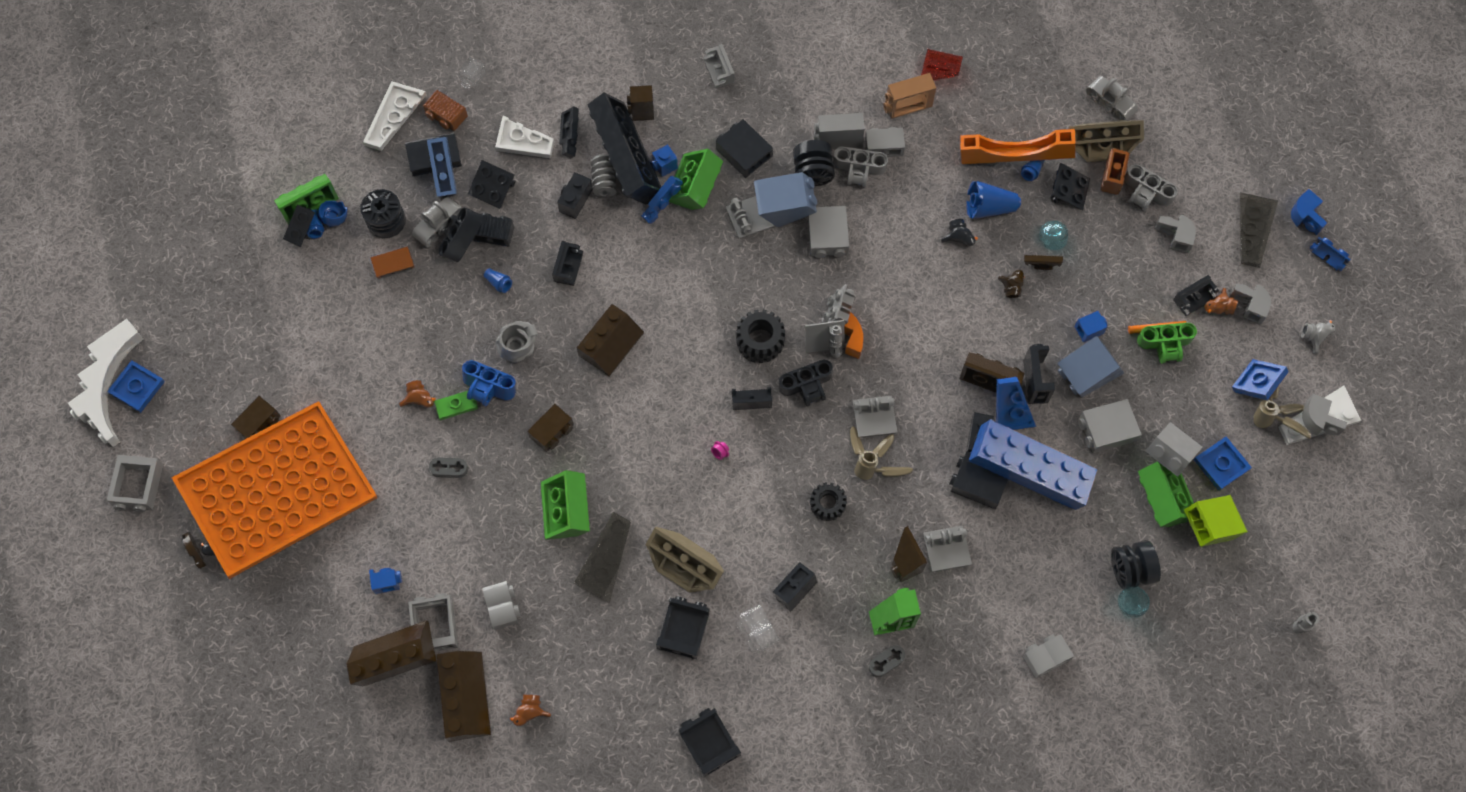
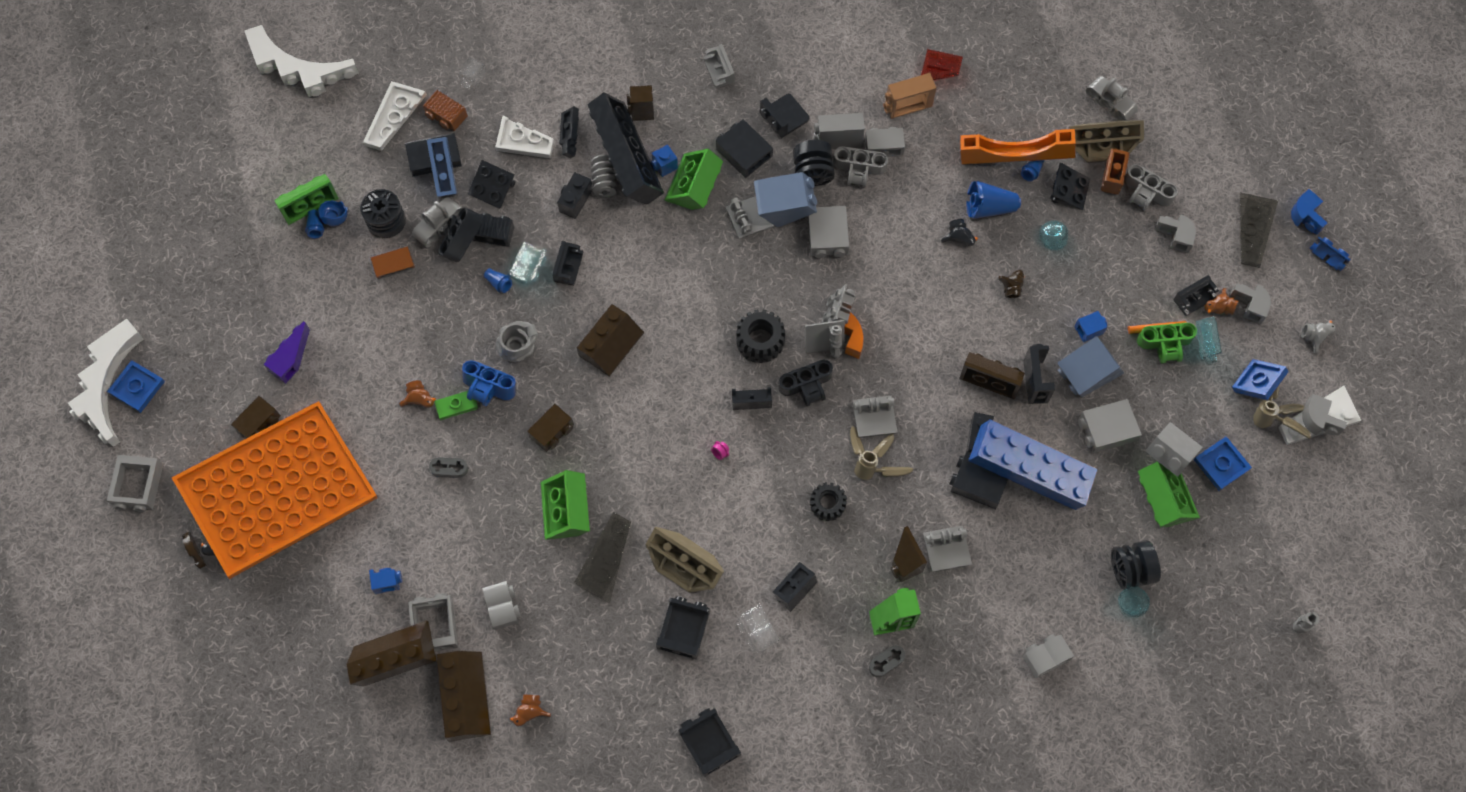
(288, 356): none -> dark purple slope
(291, 70): none -> white arch
(299, 225): black hinge -> none
(527, 263): none -> clear light blue bracket
(661, 199): blue hinge -> none
(783, 114): none -> black bracket
(1012, 405): blue wing -> none
(1043, 262): dark brown tile -> none
(1208, 339): none -> clear light blue bracket
(1215, 520): lime brick -> none

